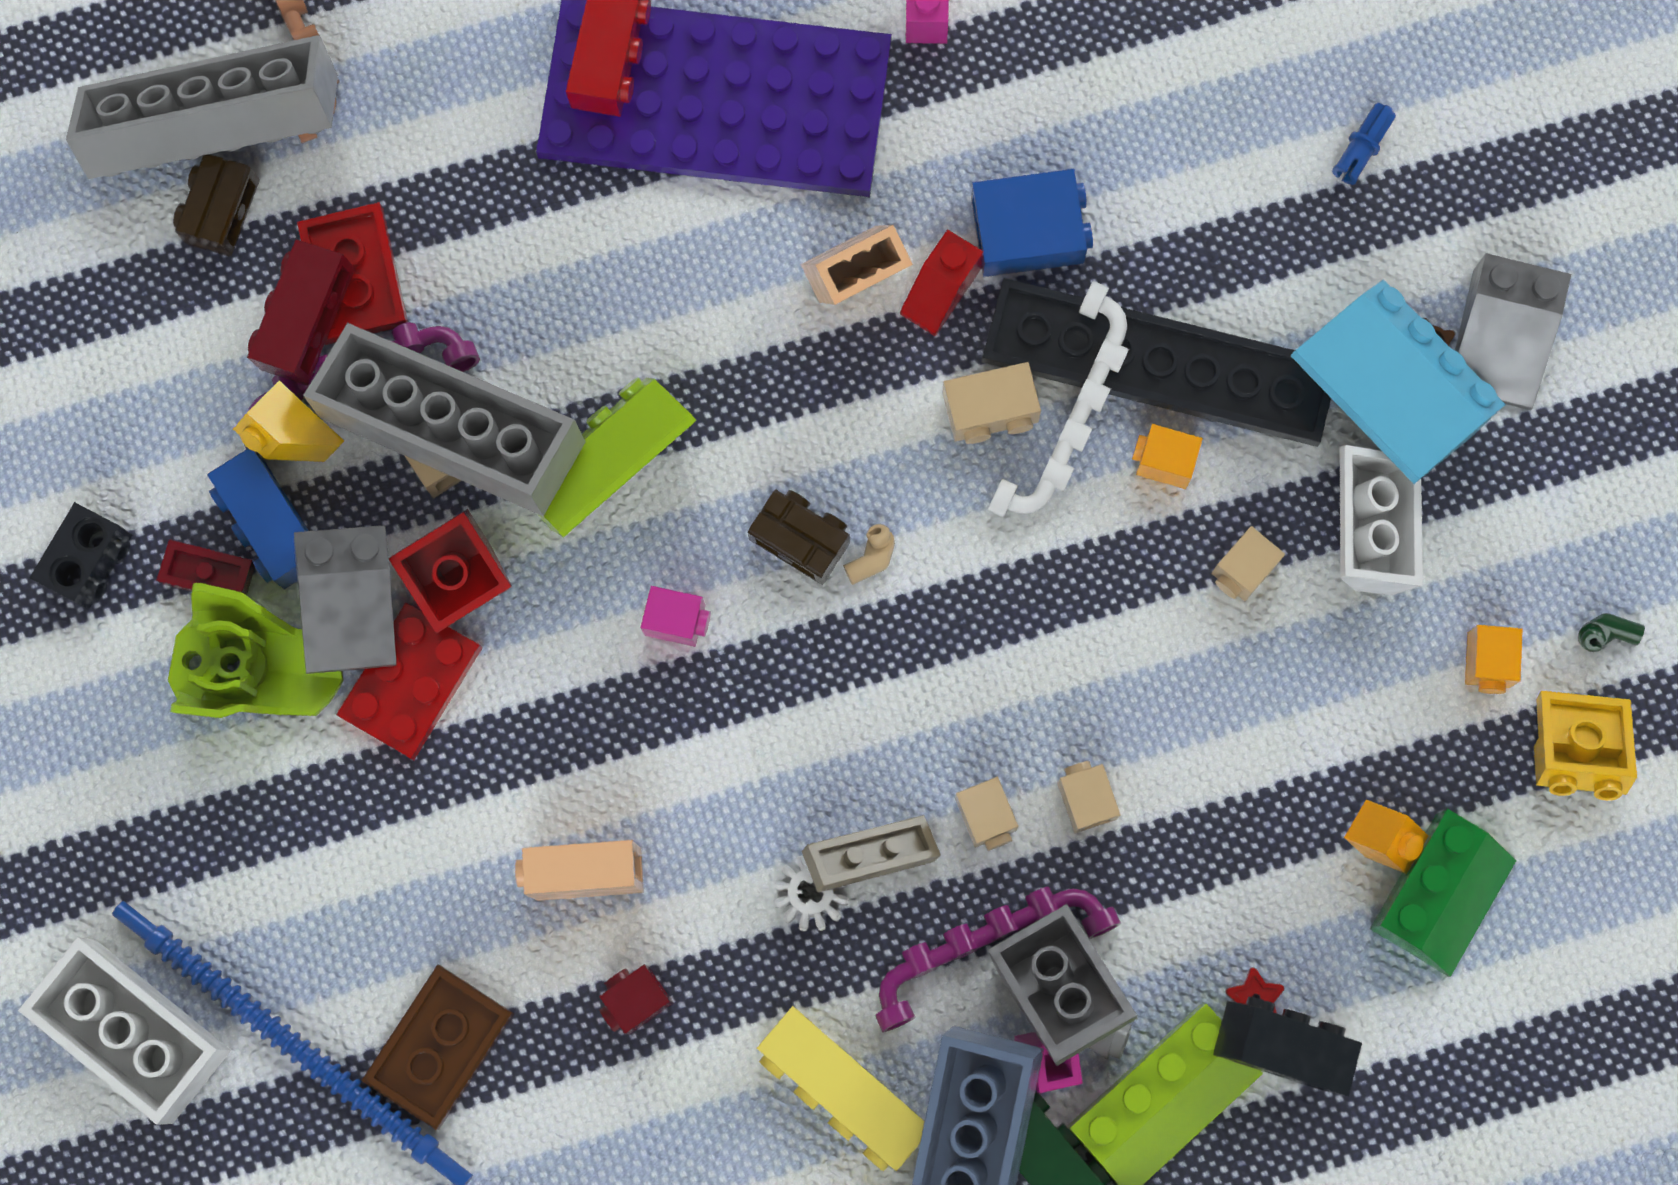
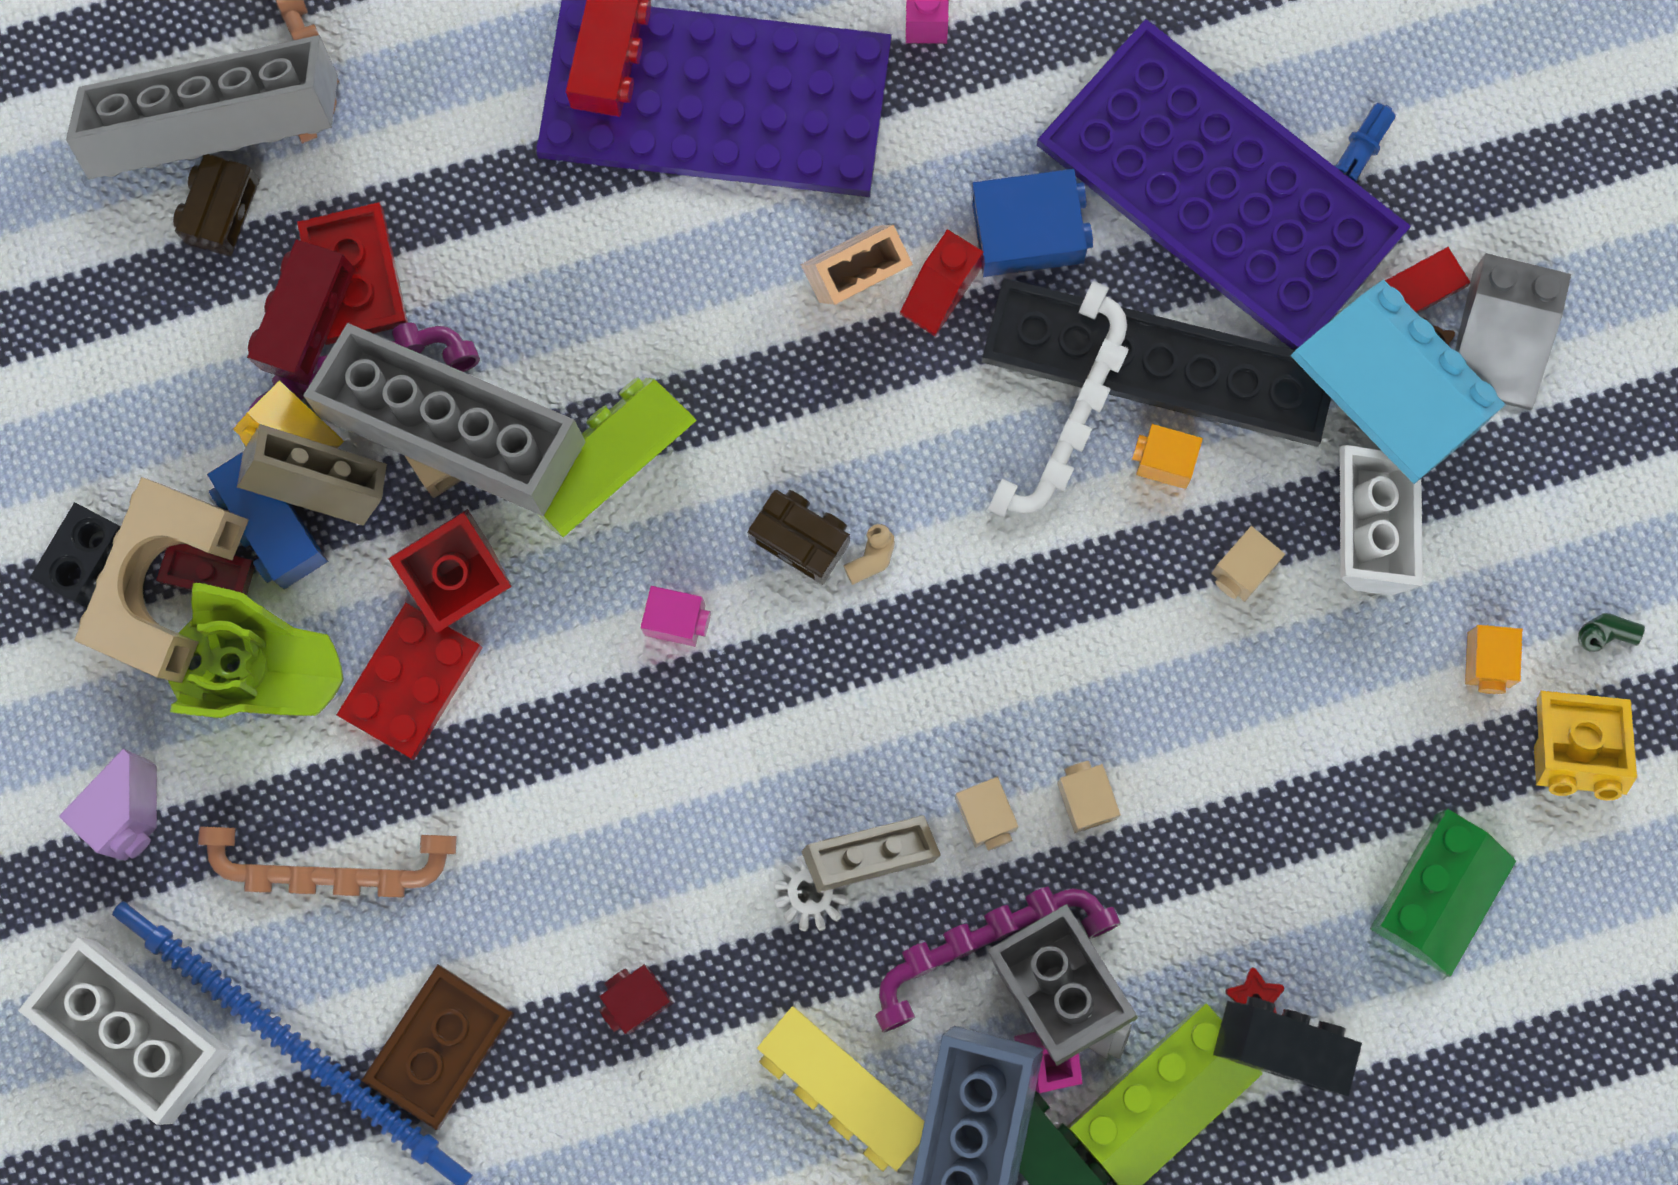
(117, 615): none -> tan arch
(117, 807): none -> lavender slope
(305, 878): none -> nougat bar
(311, 475): none -> dark tan brick
(345, 599): flat silver slope -> none
(580, 870): light nougat brick -> none
(991, 403): tan brick -> none
(1223, 186): none -> dark purple plate
(1386, 836): light orange brick -> none
(1430, 280): none -> red tile

